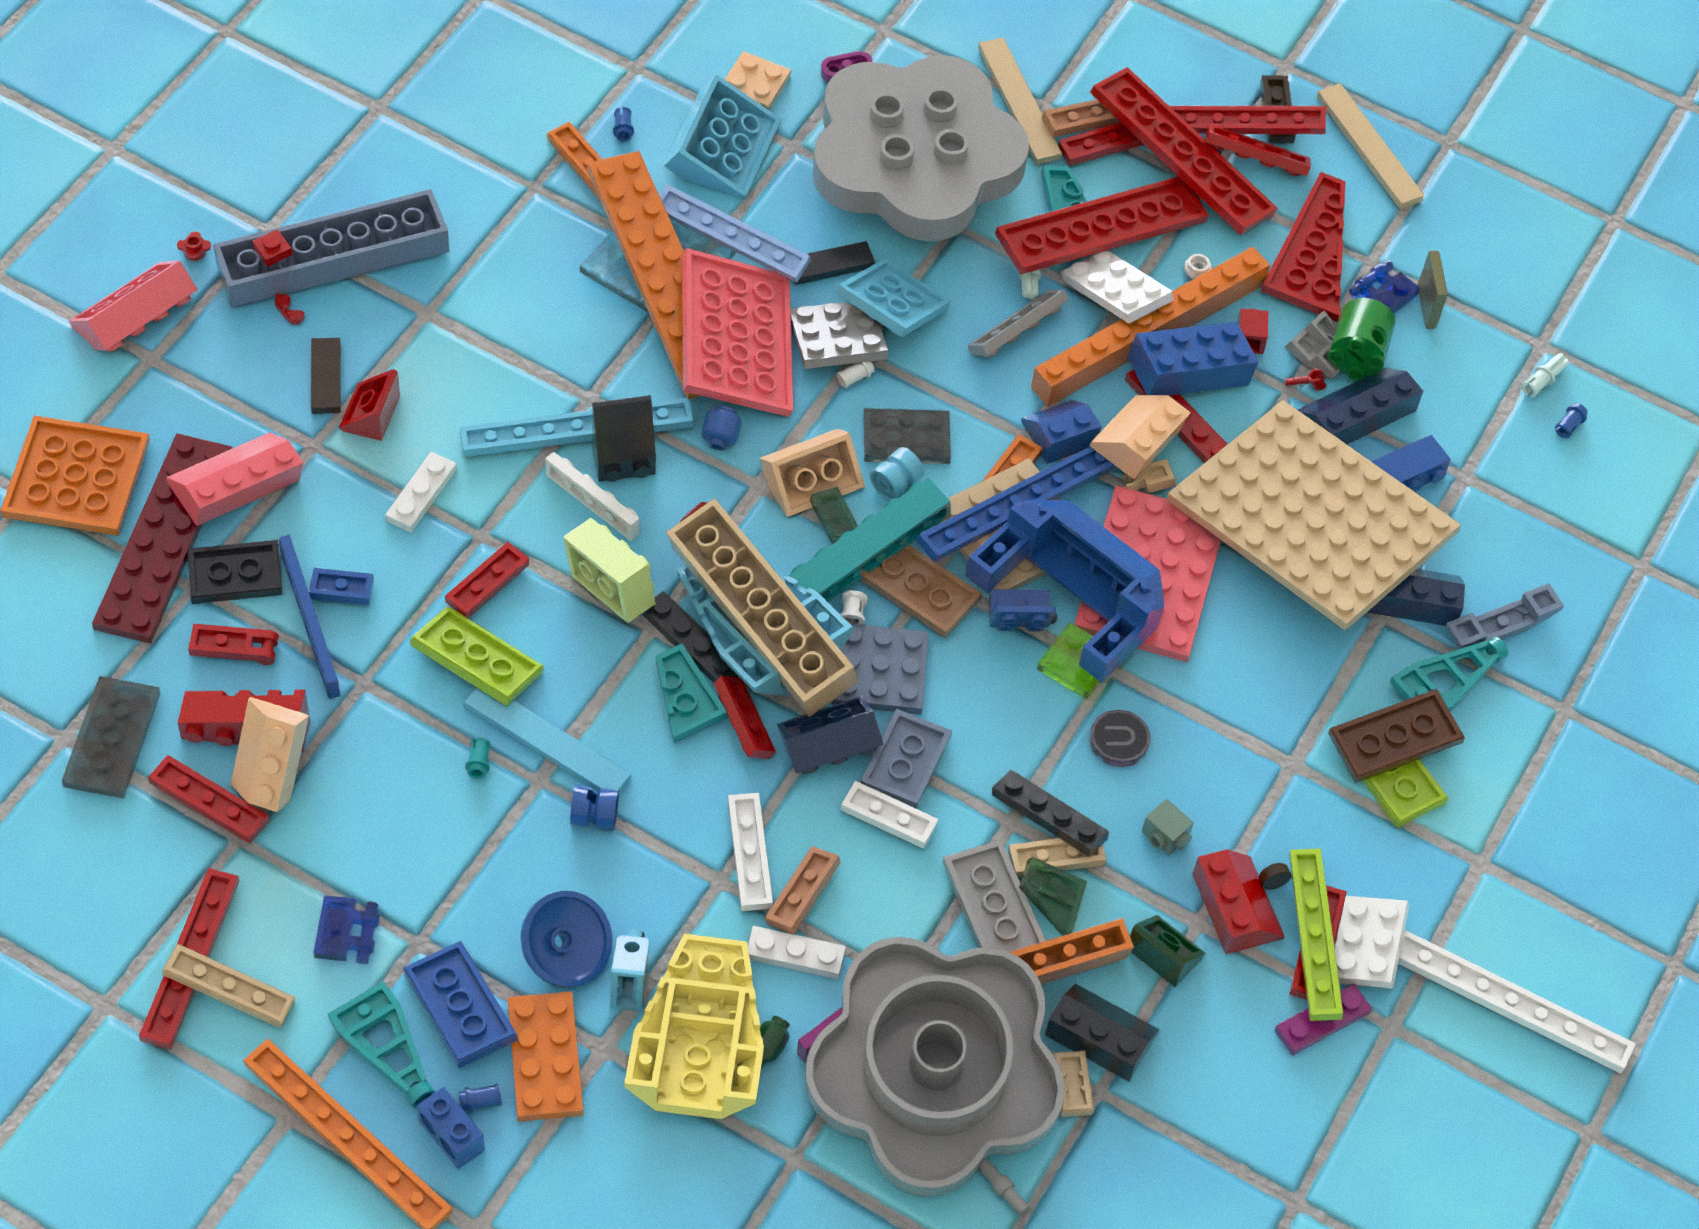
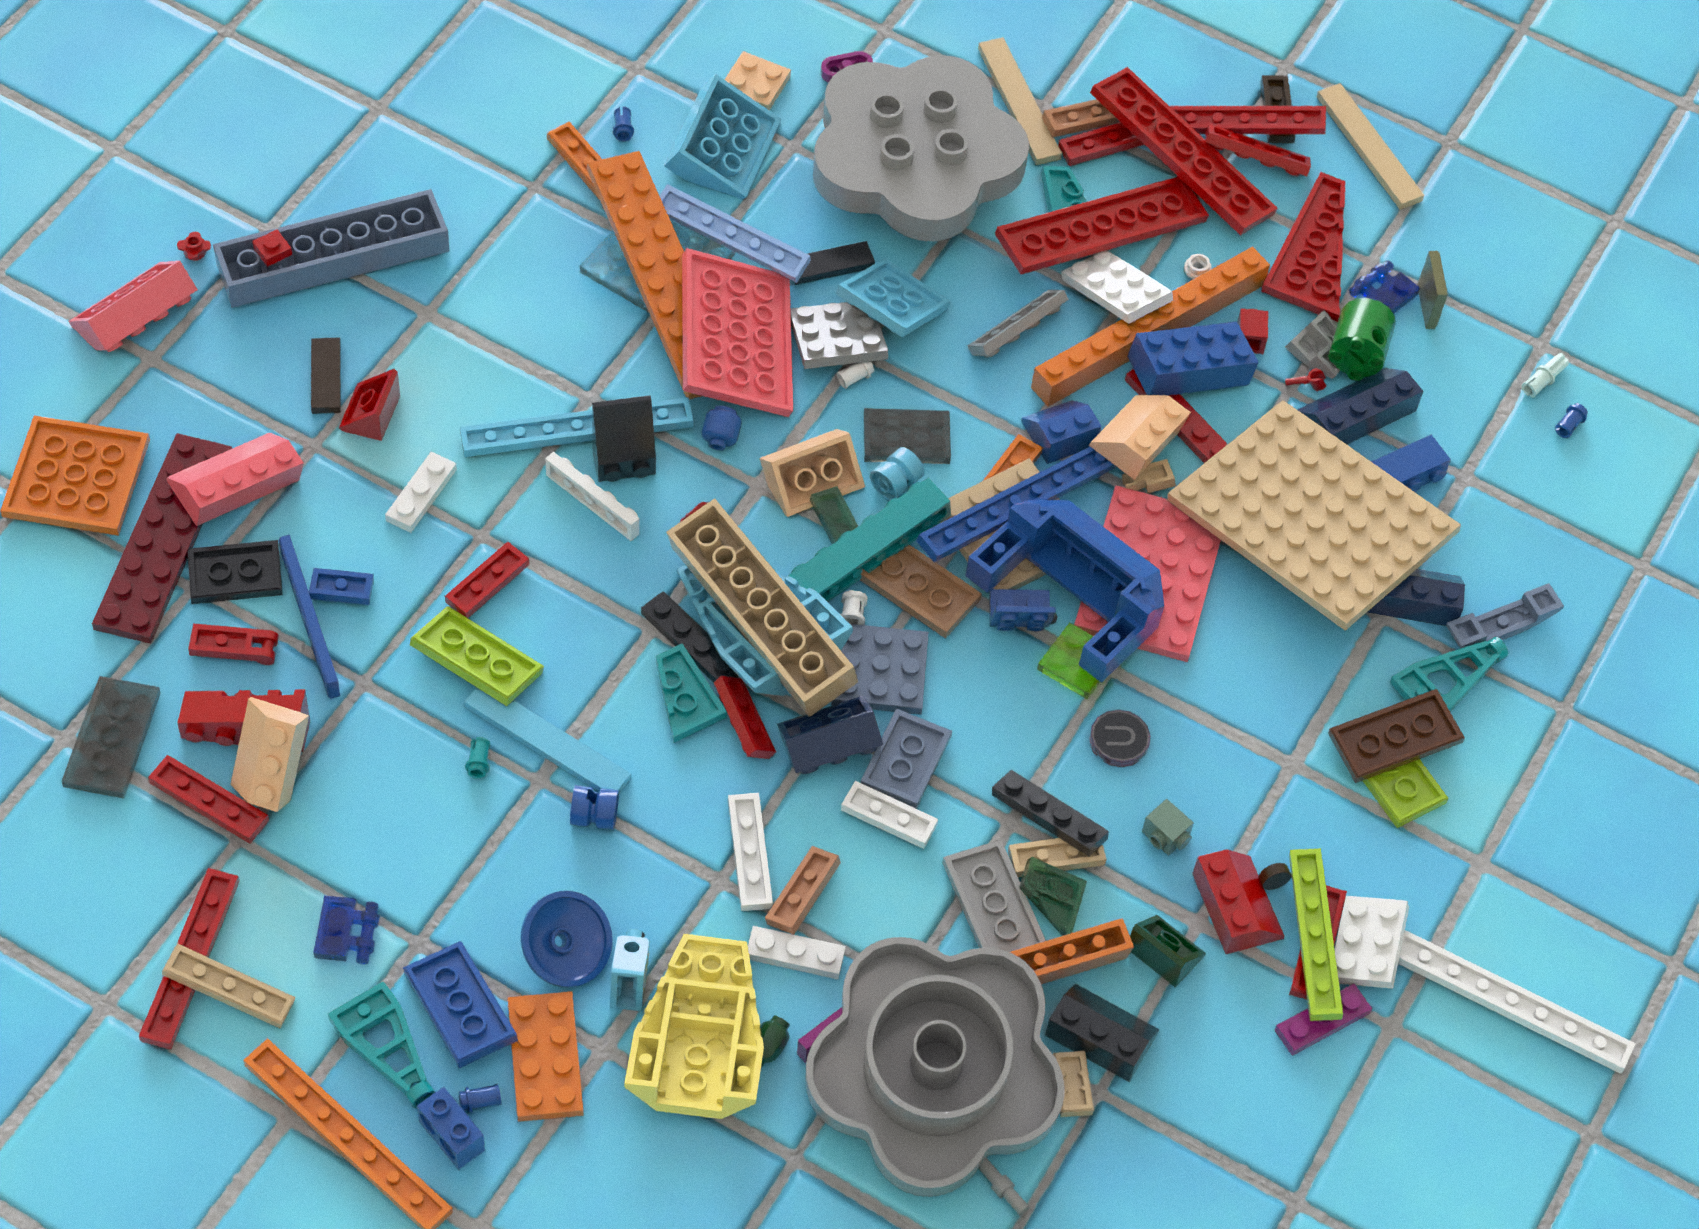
(282, 304): red piece -> none
(610, 569): yellowish green brick -> none
(1030, 284): light aqua axle -> none

